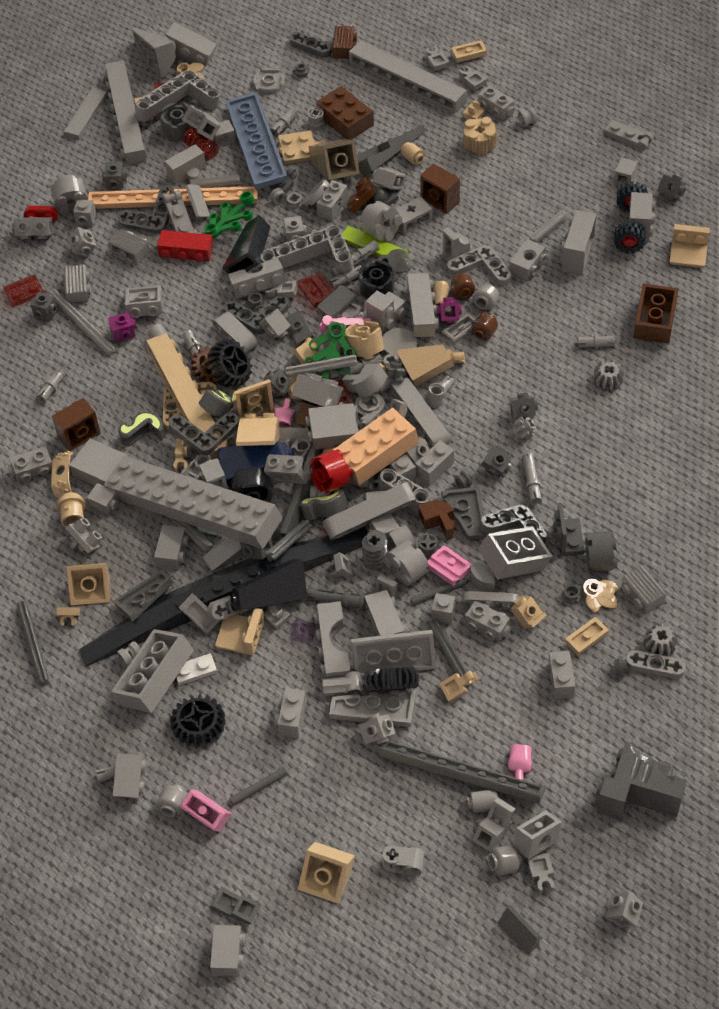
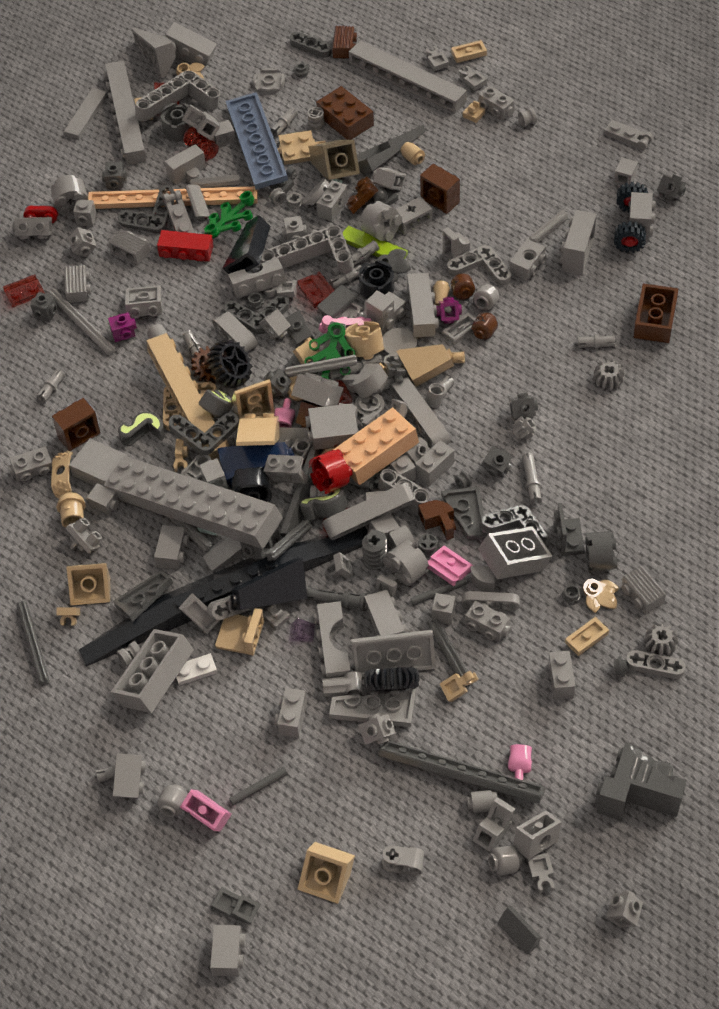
(183, 724): black gear -> none
(479, 135): tan brick -> none
(527, 612): tan brick -> none
(689, 245): tan bracket -> none

